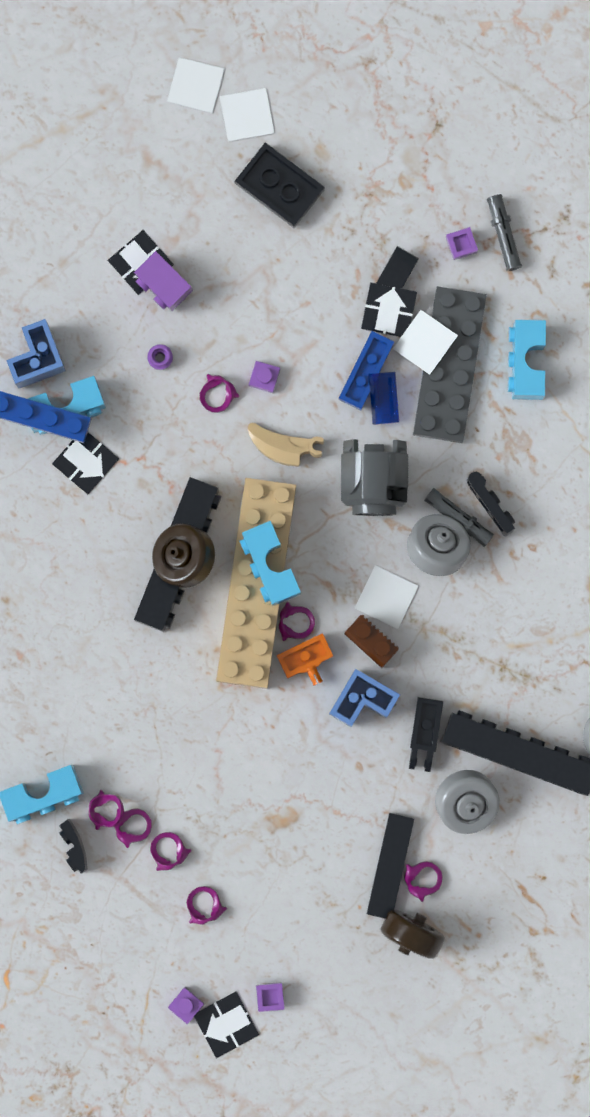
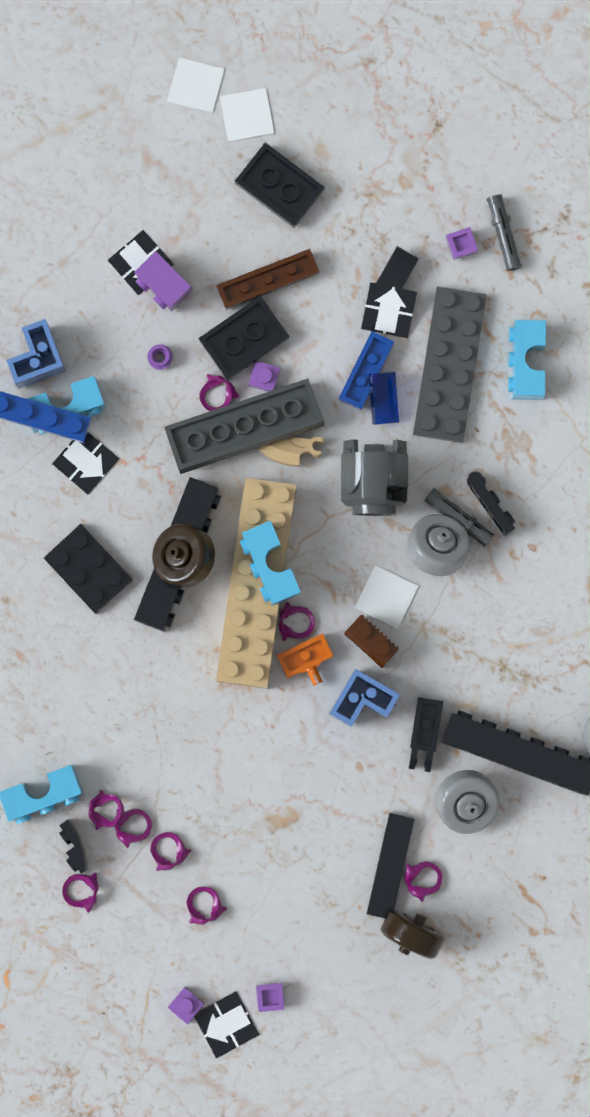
(86, 903): none -> magenta piece
(88, 568): none -> black plate
(243, 338): none -> black plate
(244, 426): none -> dark grey plate
(268, 279): none -> reddish brown plate
(425, 342): white sticker -> none

